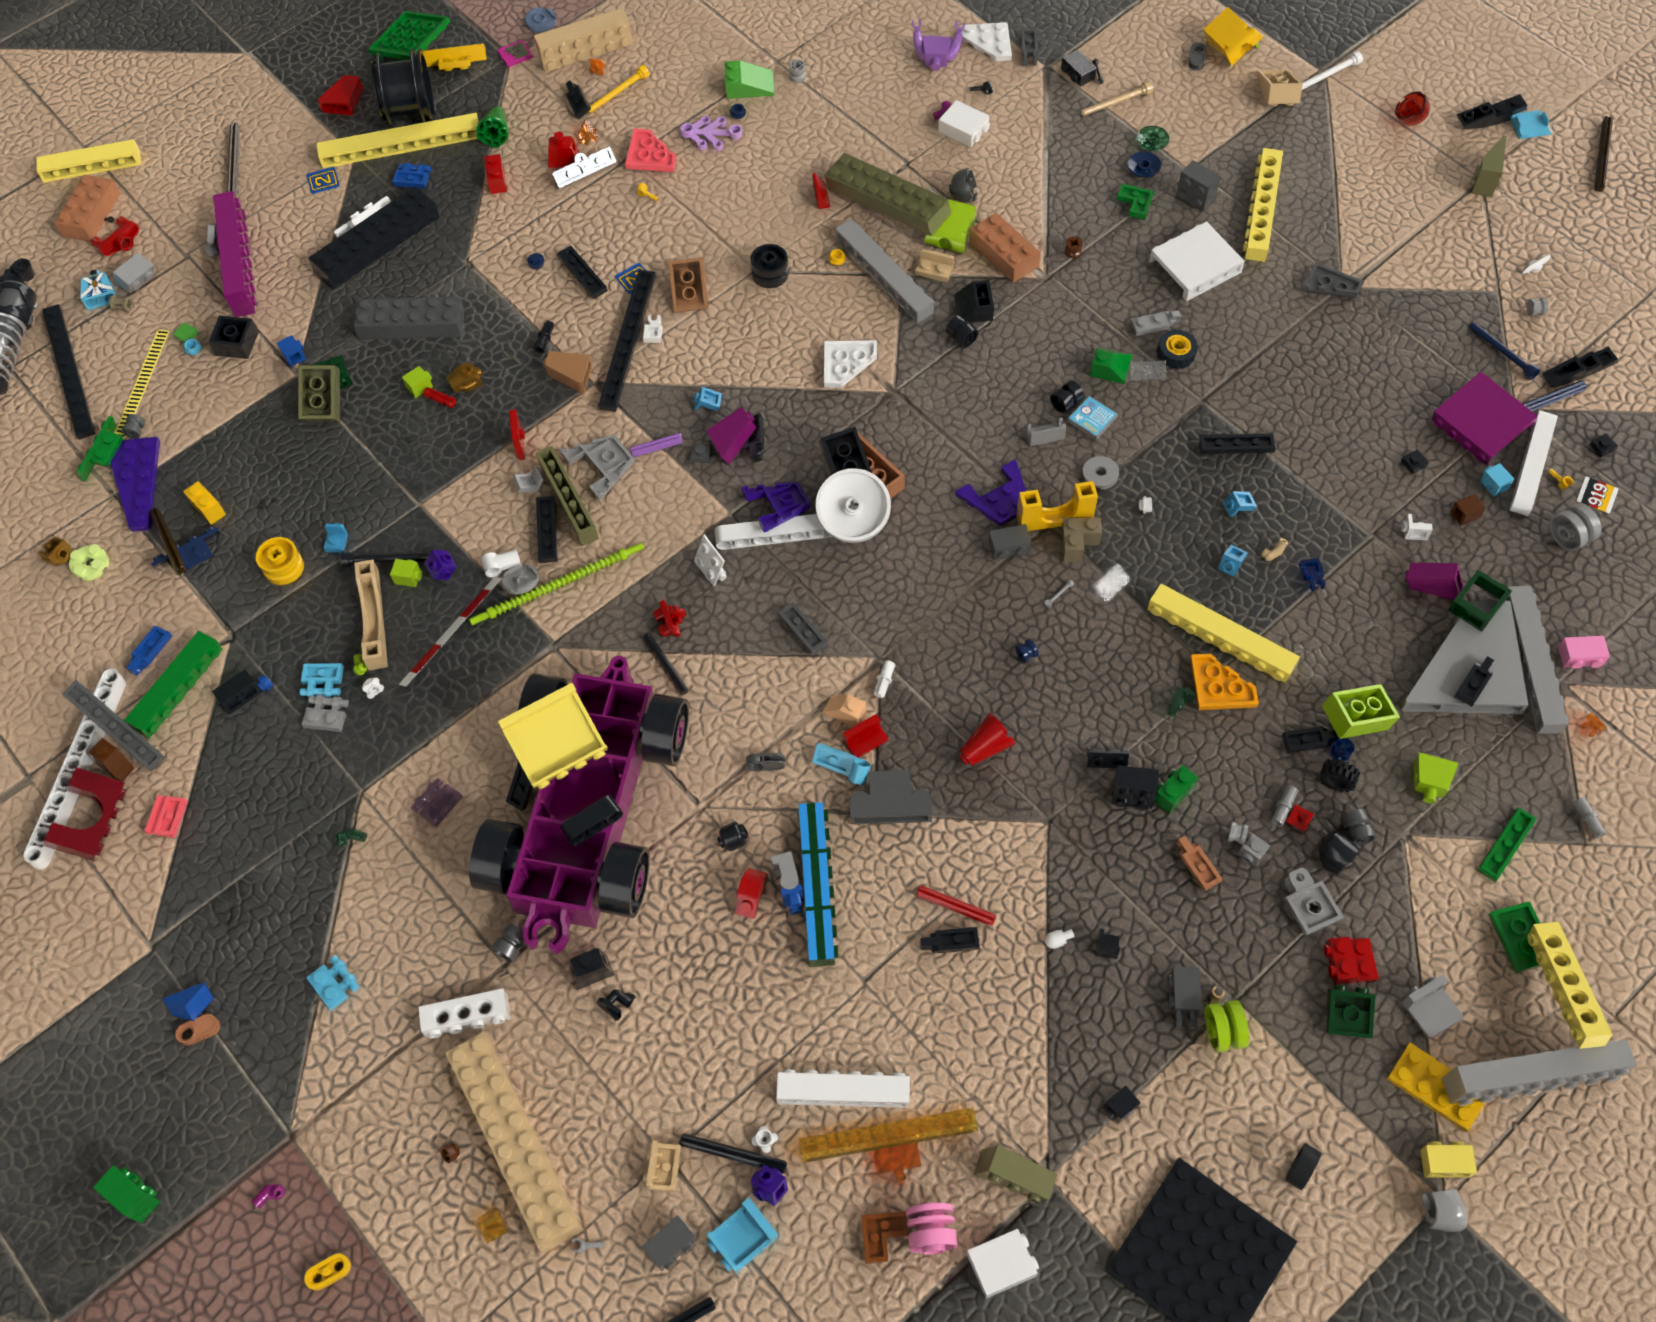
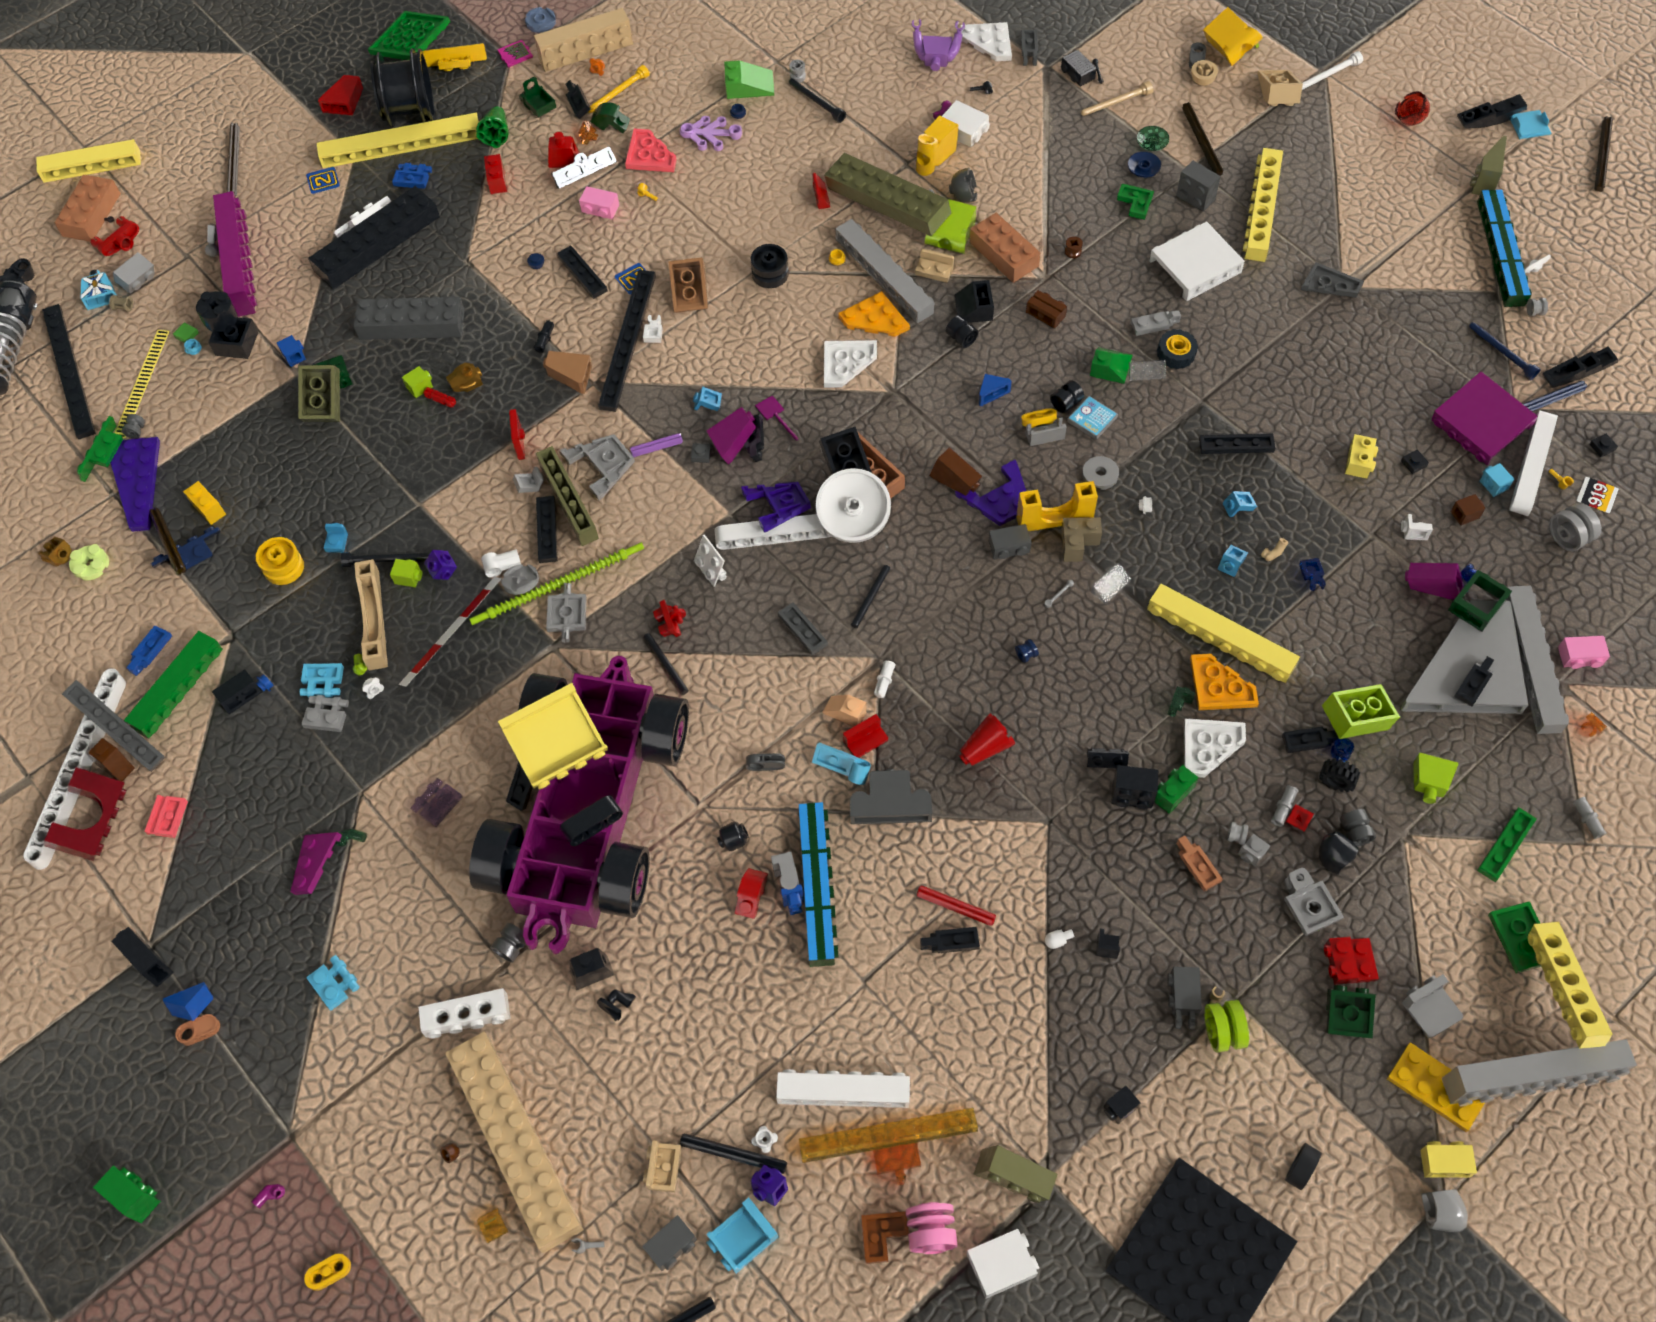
(142, 956): none -> black brick
(216, 311): none -> black brick
(313, 854): none -> magenta wing
(536, 98): none -> dark green piece
(566, 612): none -> light grey plate
(599, 202): none -> bright pink brick
(609, 114): none -> dark green brick
(771, 407): none -> magenta piece
(837, 113): none -> black piece
(870, 596): none -> black bar
(875, 316): none -> light orange plate
(936, 145): none -> yellow piece
(955, 473): none -> reddish brown slope
(993, 388): none -> blue slope
(1039, 417): none -> yellow plate
(1046, 309): none -> reddish brown brick
(1202, 138): none -> dark brown axle
(1204, 72): none -> tan piece
(1210, 743): none -> white plate
(1361, 456): none -> light yellow brick
(1468, 572): none -> clear blue wheel
(1504, 248): none -> brick

